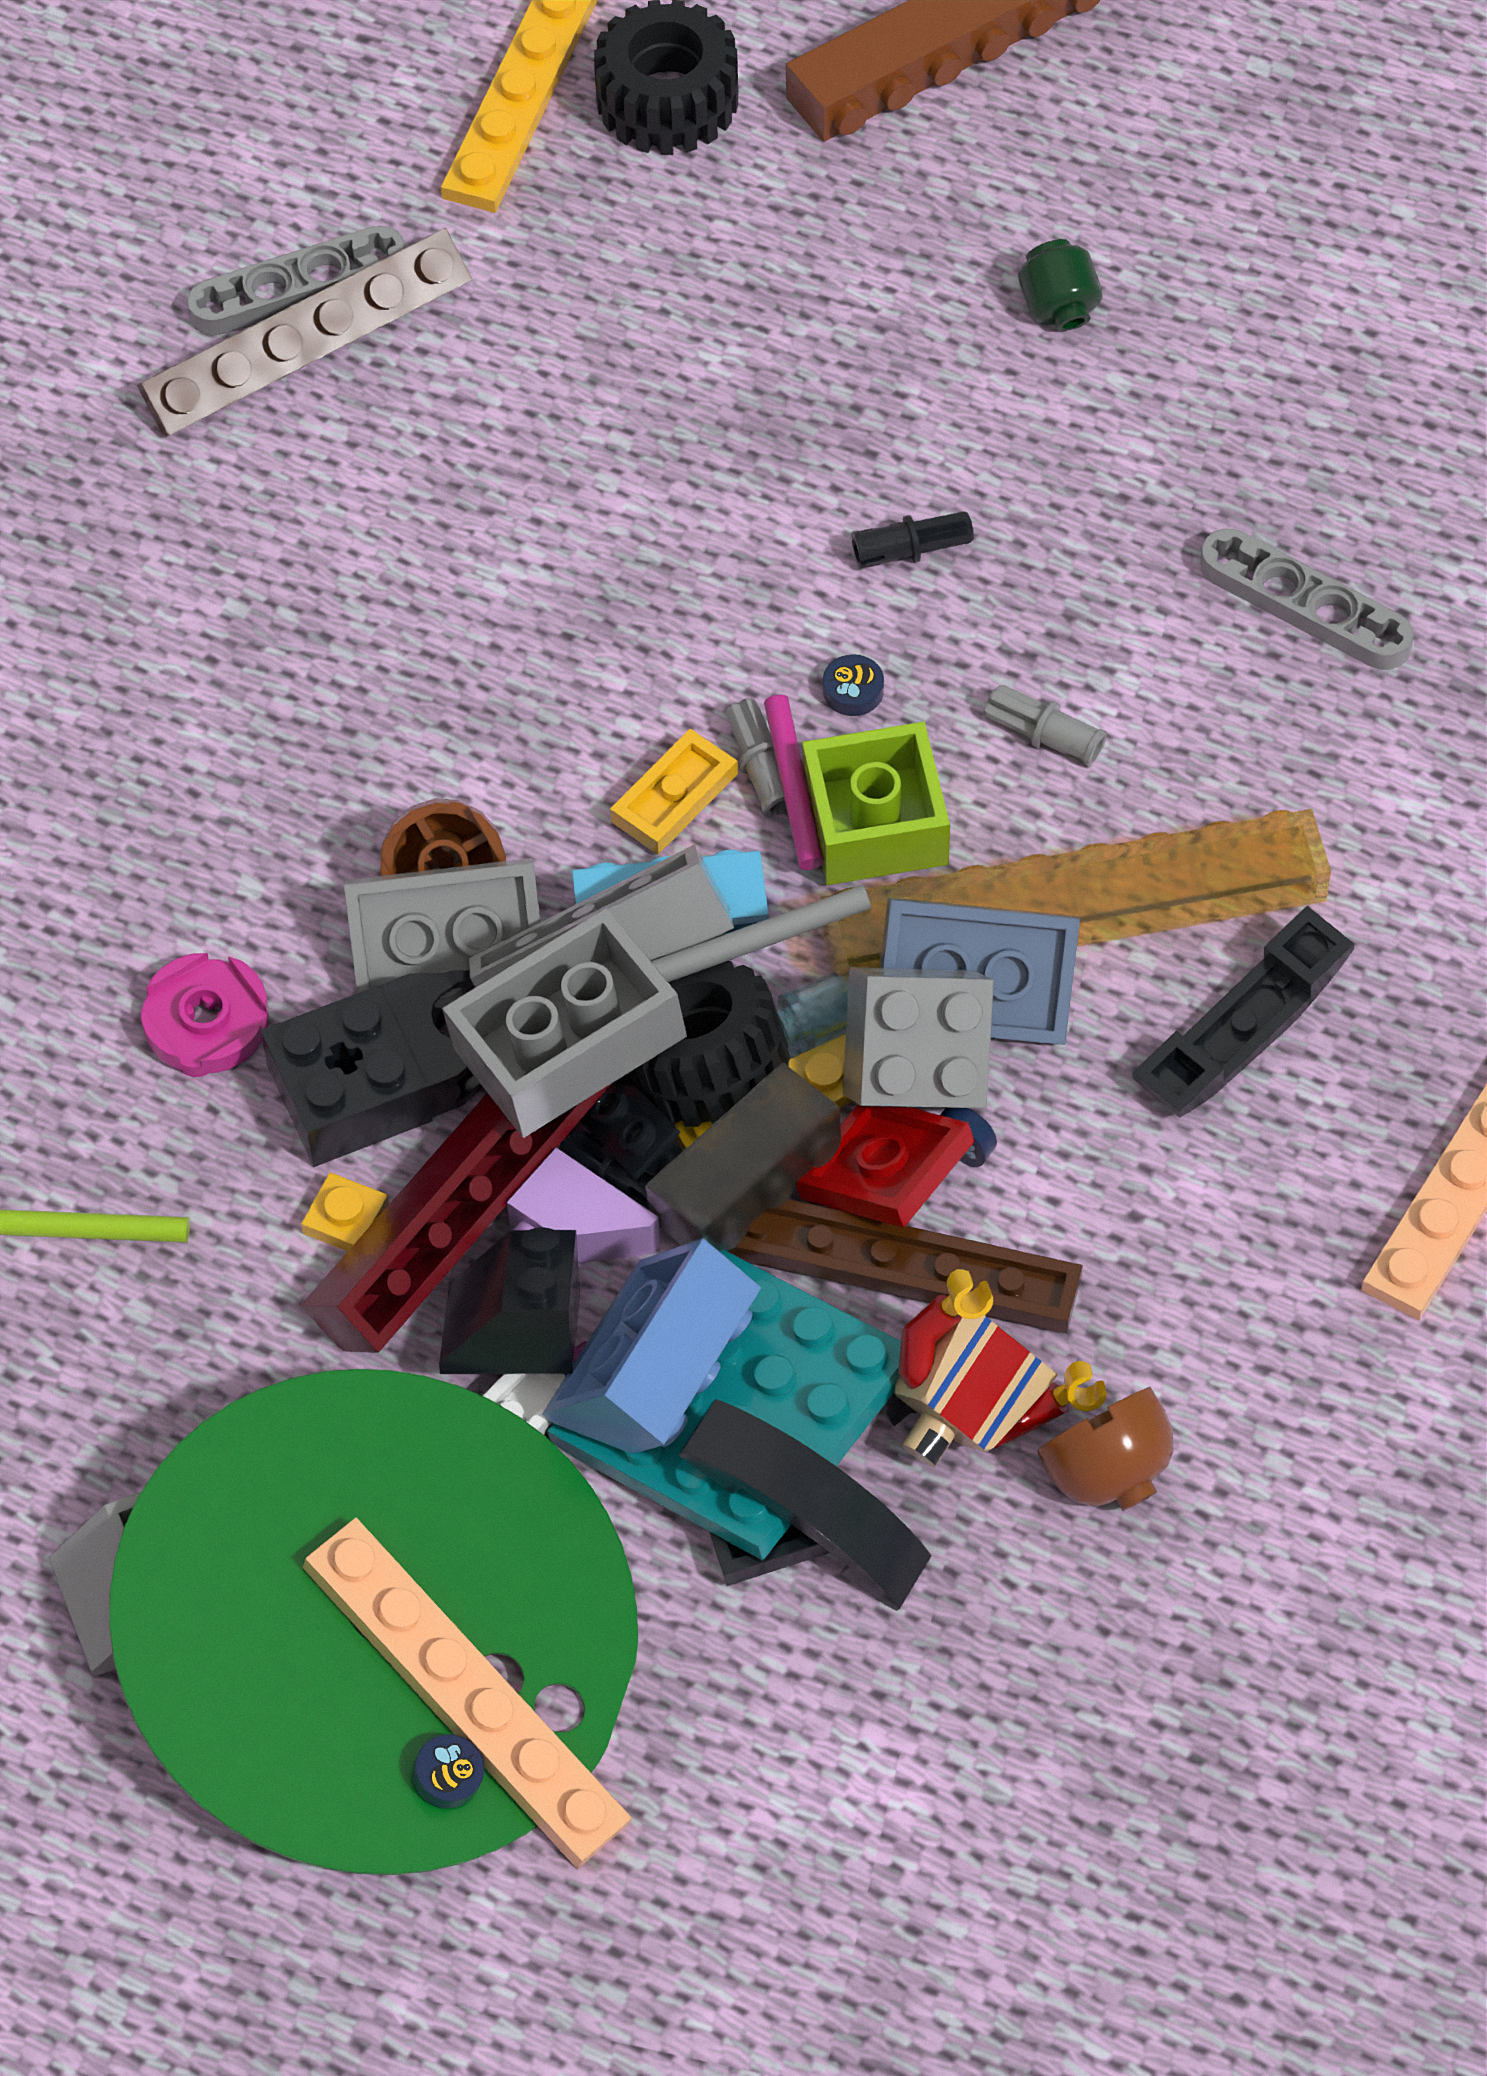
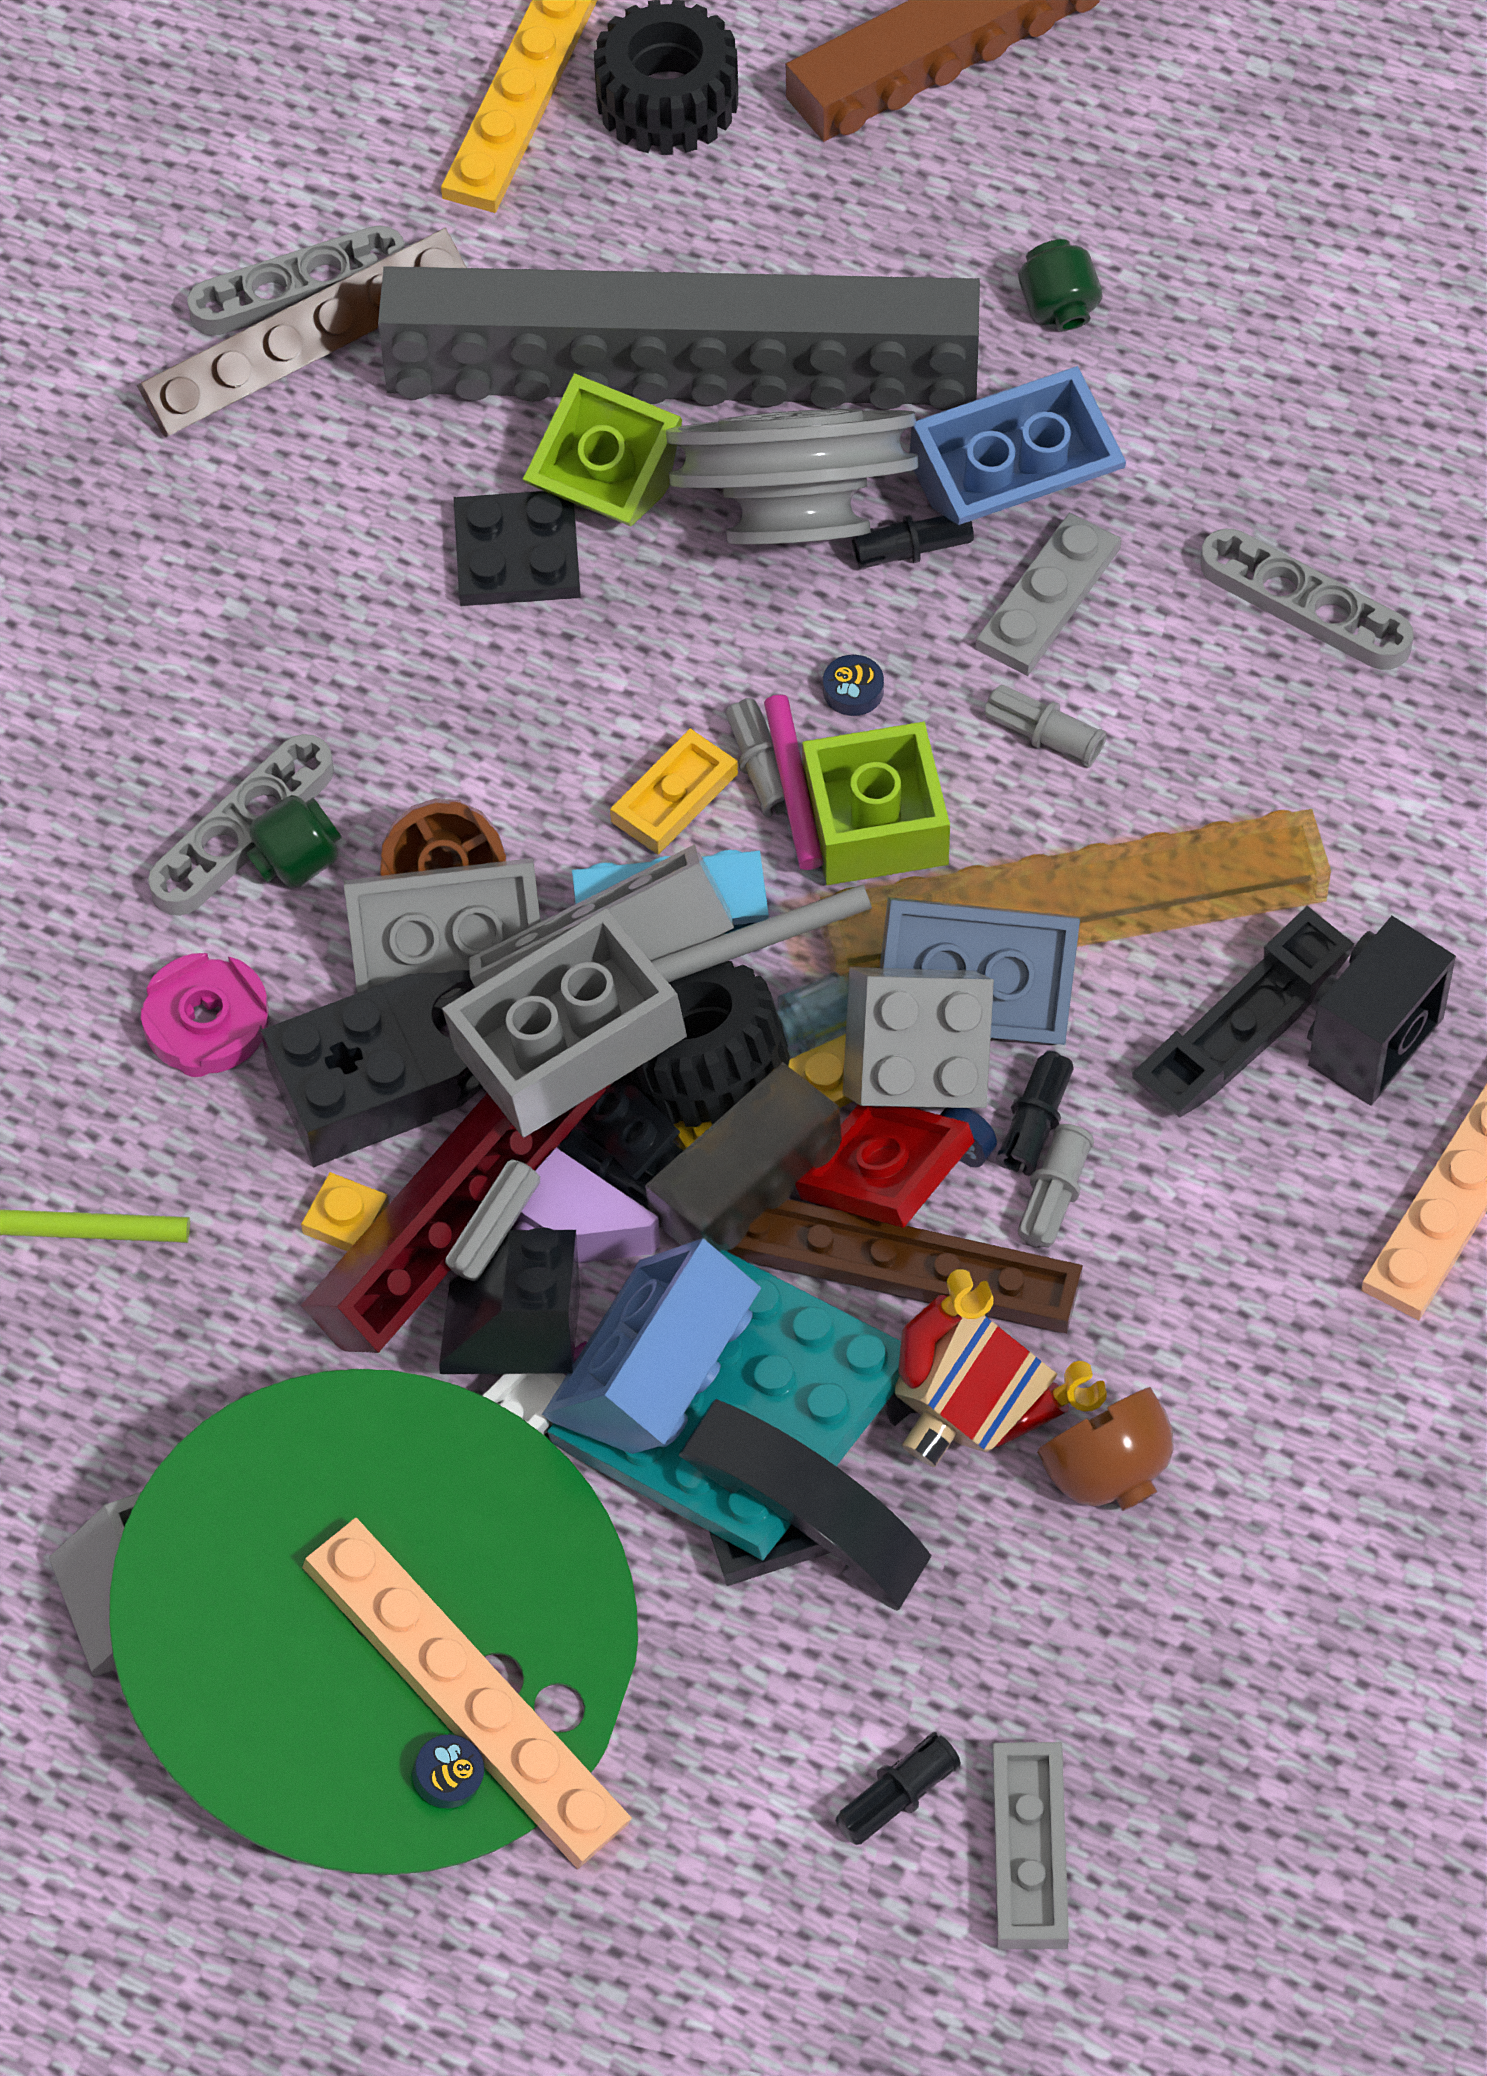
(233, 820): none -> light grey beam
(293, 841): none -> dark green head
(492, 1220): none -> light grey axle
(516, 548): none -> black plate
(605, 452): none -> lime slope
(681, 335): none -> dark grey brick
(793, 468): none -> light grey wheel
(898, 1788): none -> black axle
(1013, 447): none -> medium blue slope
(1030, 1846): none -> light grey plate
(1035, 1113): none -> black axle
(1048, 594): none -> light grey plate
(1055, 1185): none -> light grey axle
(1379, 1009): none -> black brick

